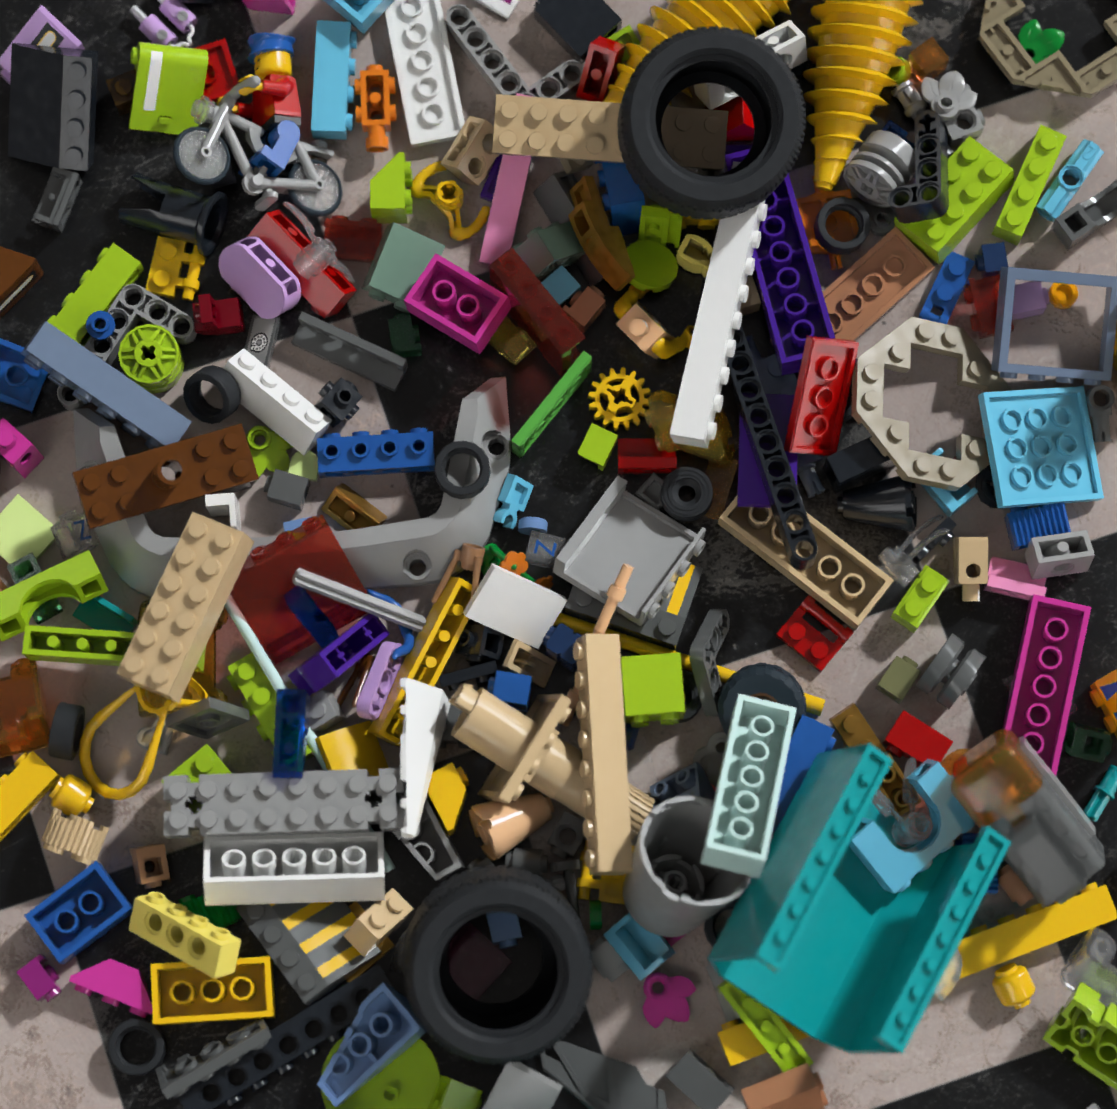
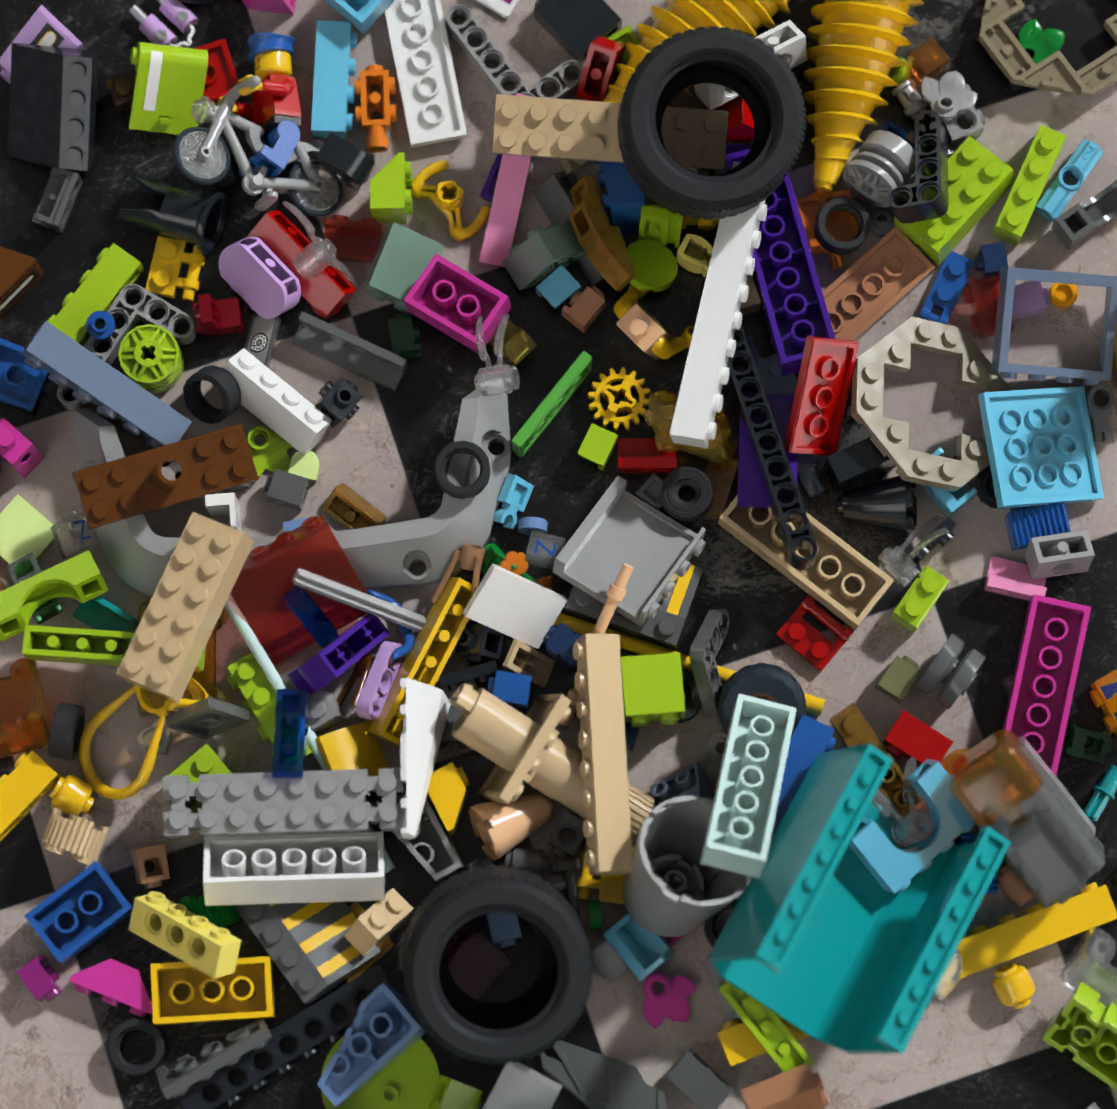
(346, 161): none -> black brick
(375, 454): blue brick -> none
(474, 148): tan brick -> none
(502, 376): none -> clear plant
(536, 311): clear red panel -> none
(974, 552): tan torso -> none

